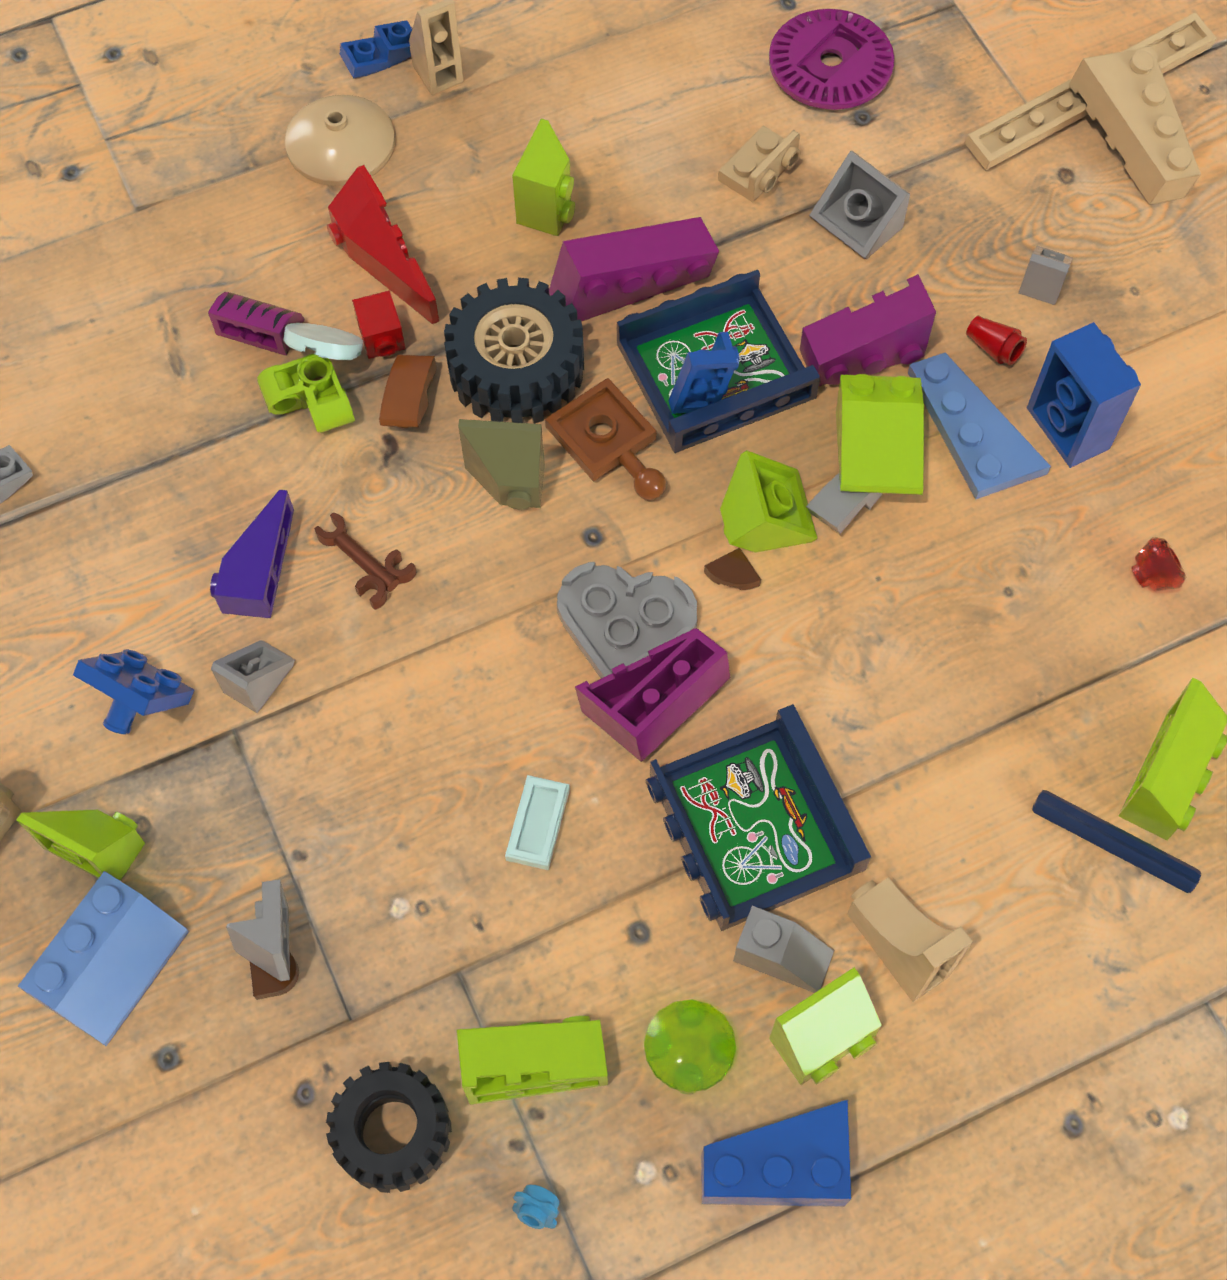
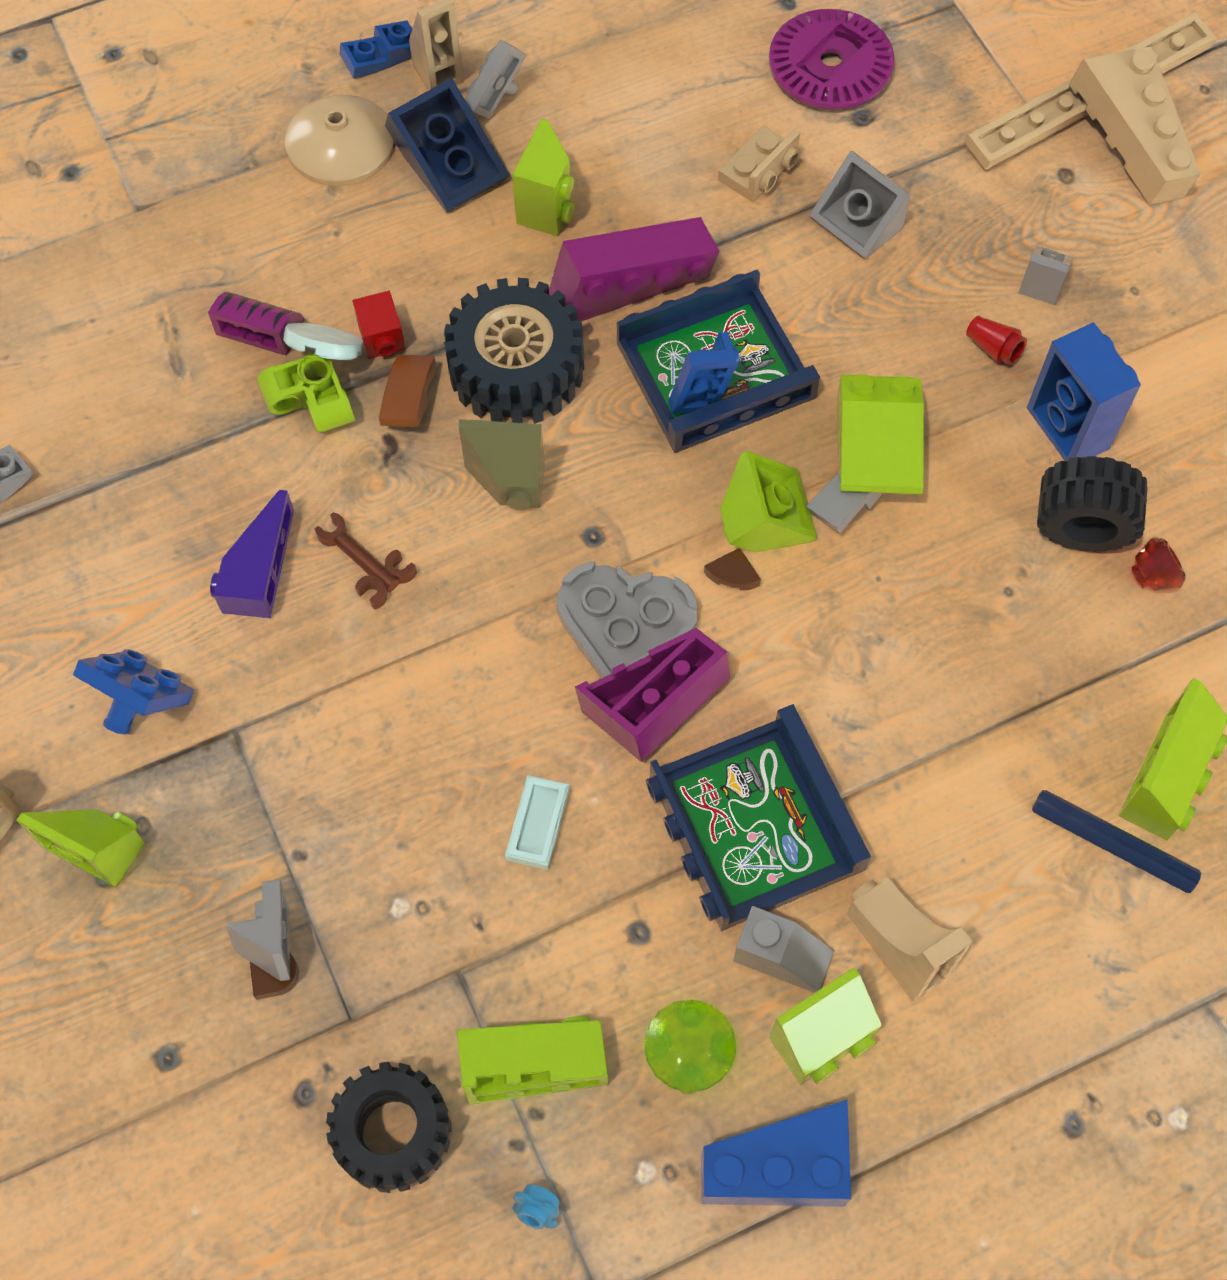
(104, 958): medium blue slope -> none
(252, 673): light grey slope -> none
(376, 245): red wedge -> none
(446, 145): none -> dark blue slope
(495, 79): none -> light grey plate
(602, 453): dark orange plate -> none
(873, 337): magenta wedge -> none
(978, 435): medium blue wing -> none
(1092, 504): none -> black tyre

